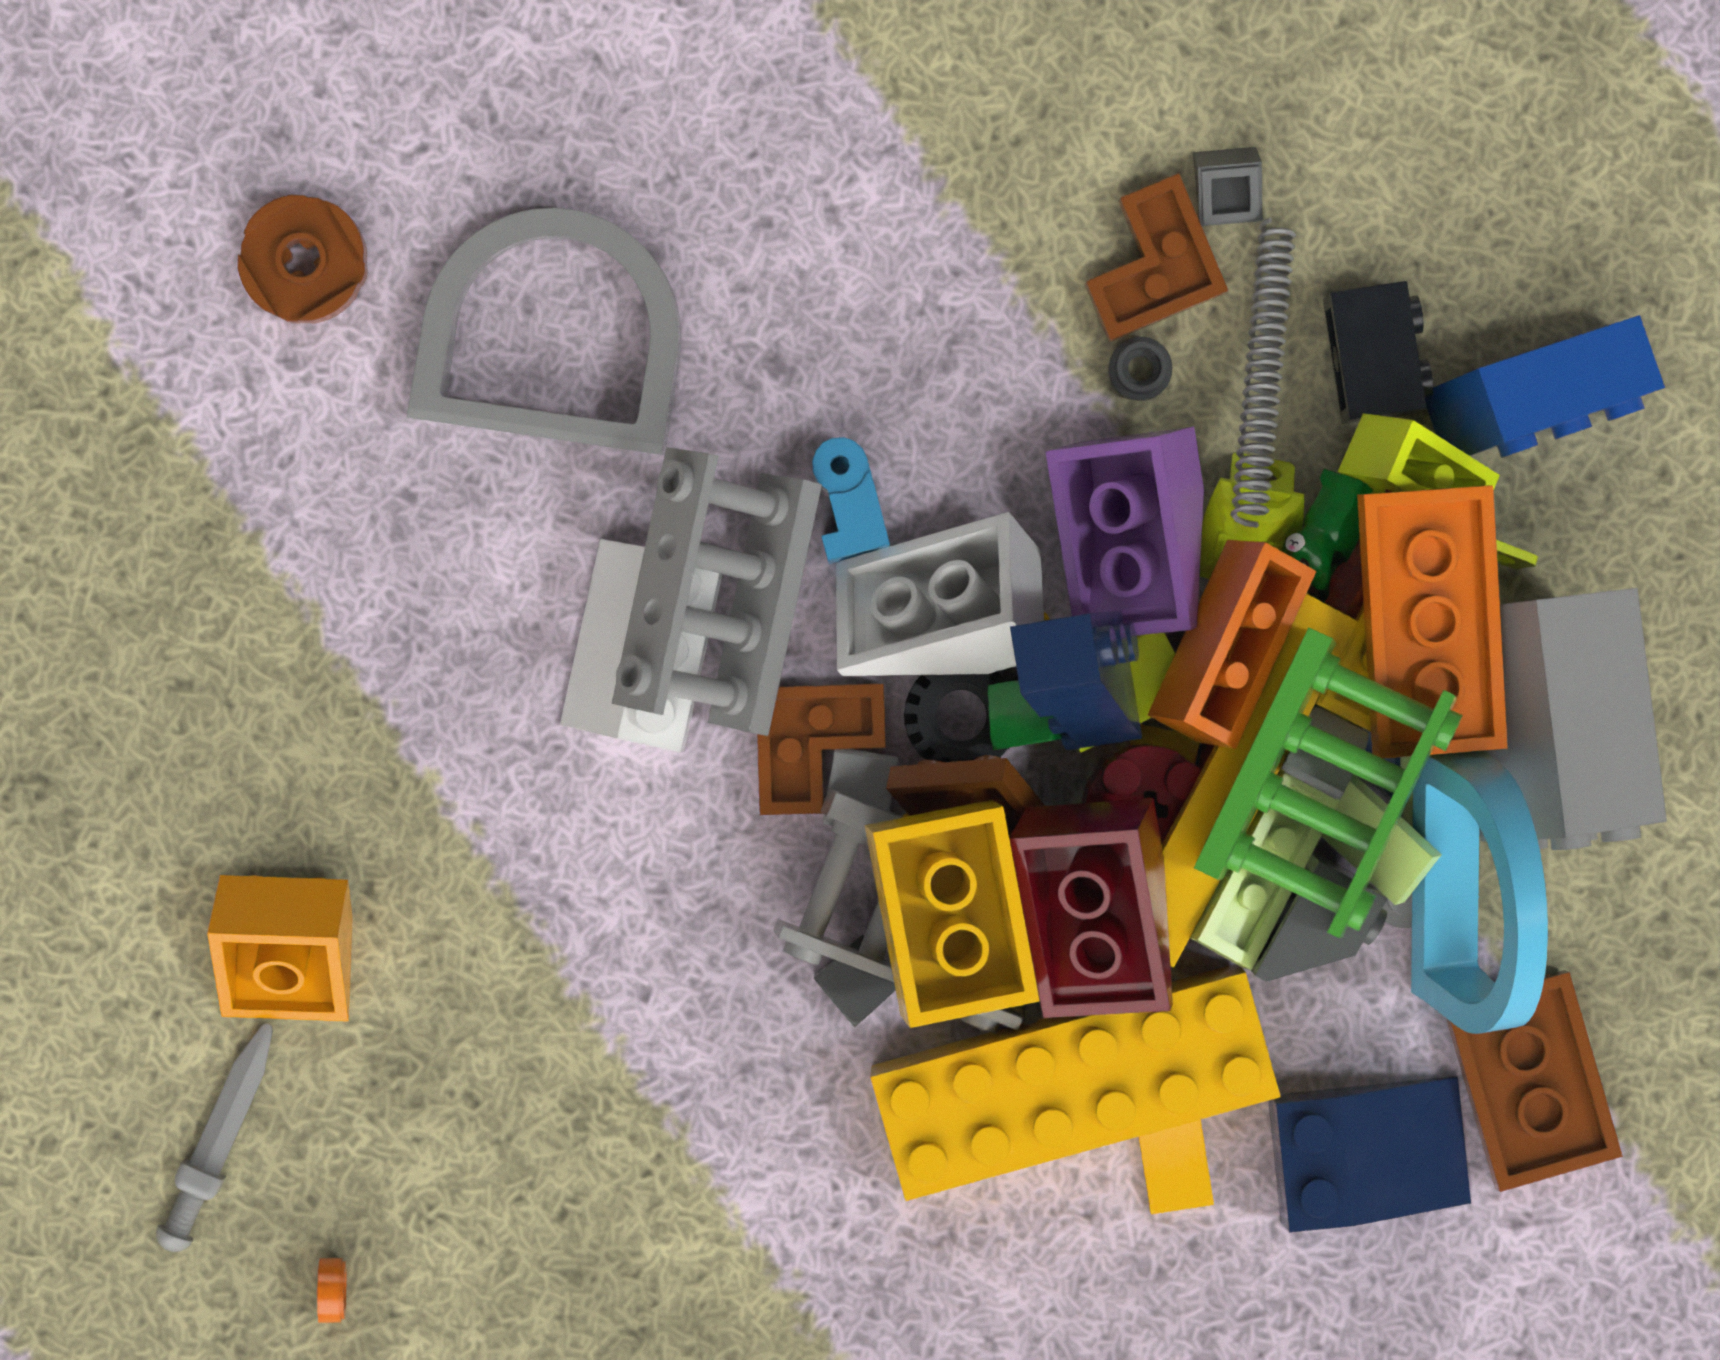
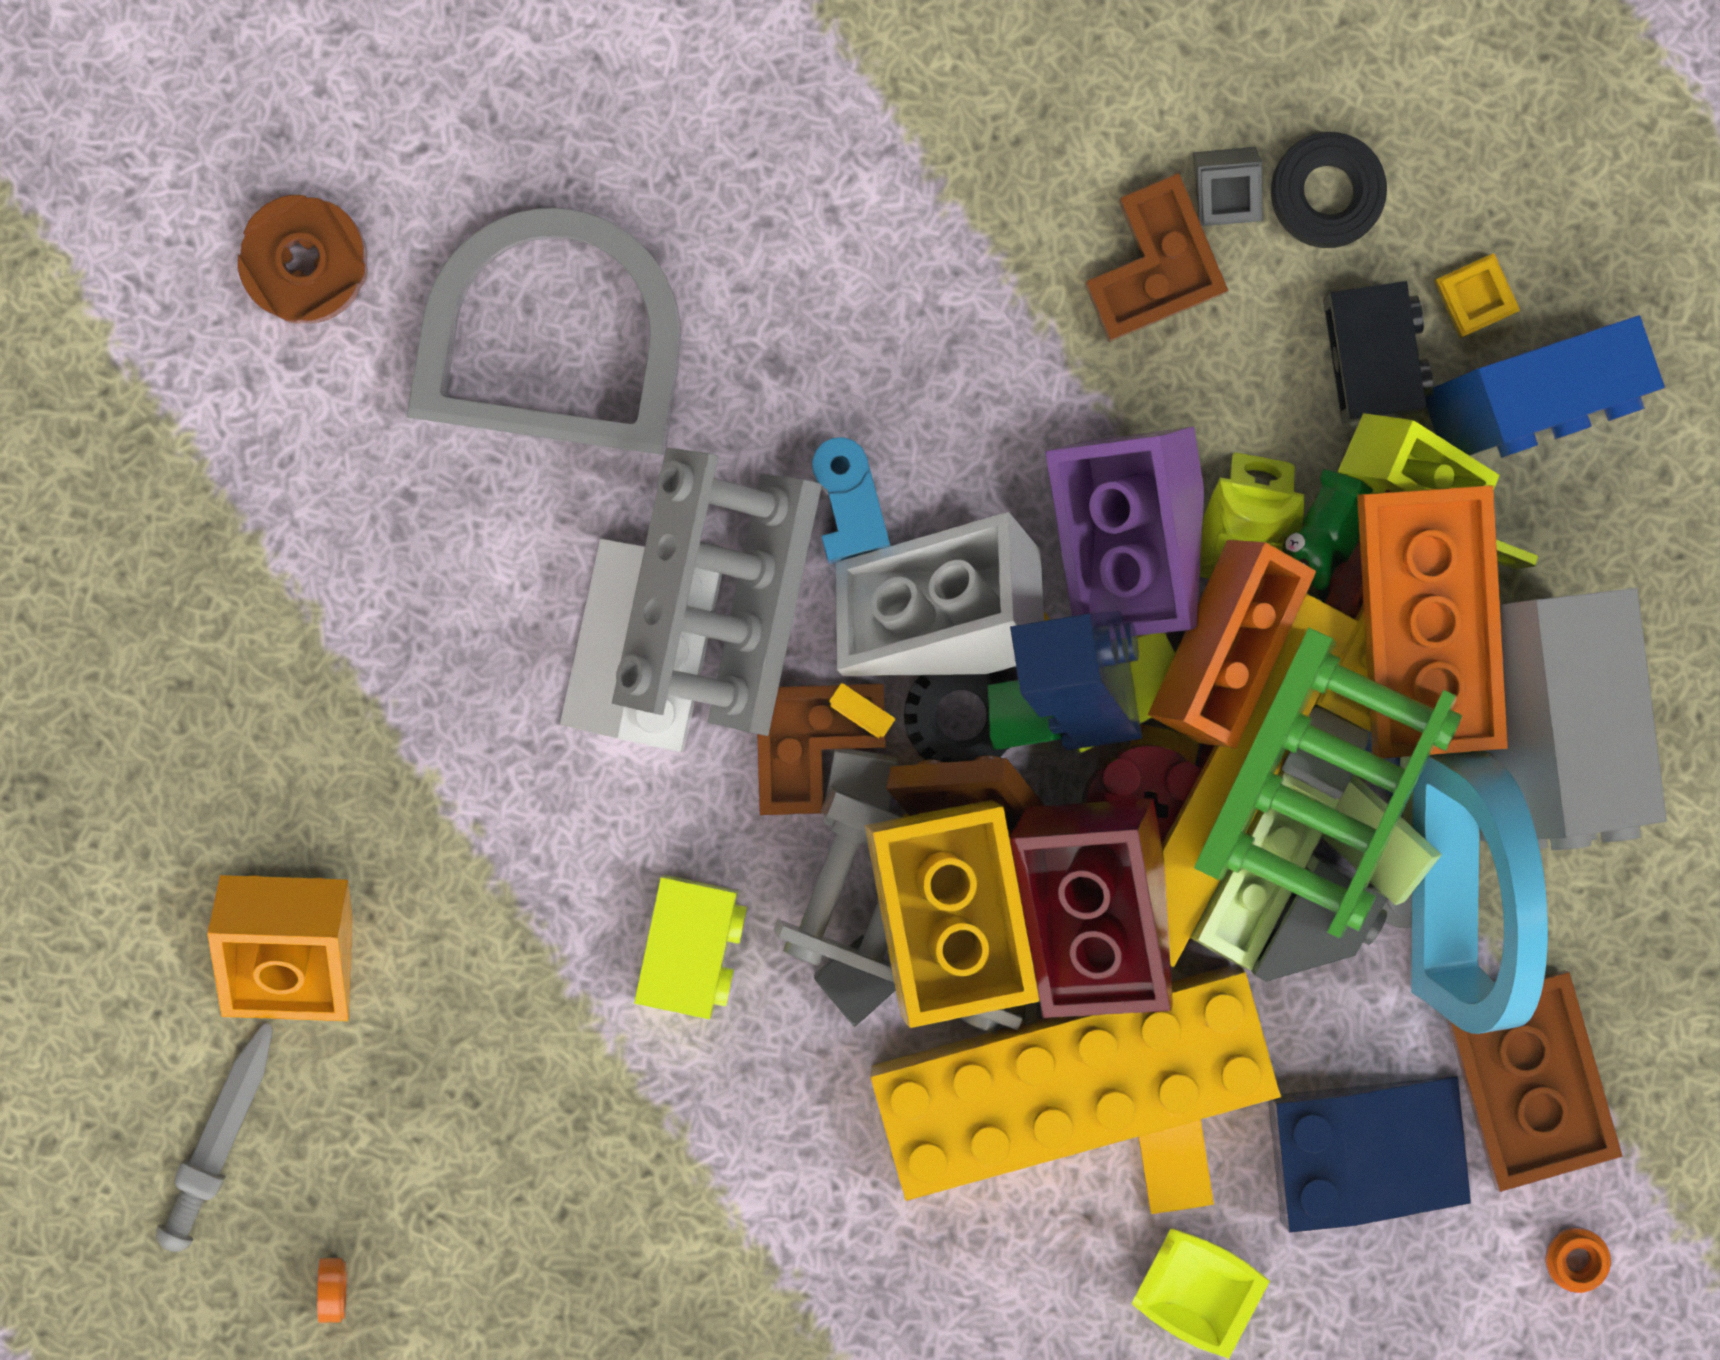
(688, 947): none -> neon yellow brick
(861, 711): none -> yellow tile
(1151, 351): dark grey plate -> none
(1200, 1292): none -> neon yellow piece
(1265, 398): light grey piece -> none
(1328, 150): none -> black tyre
(1476, 295): none -> yellow tile
(1598, 1260): none -> orange plate

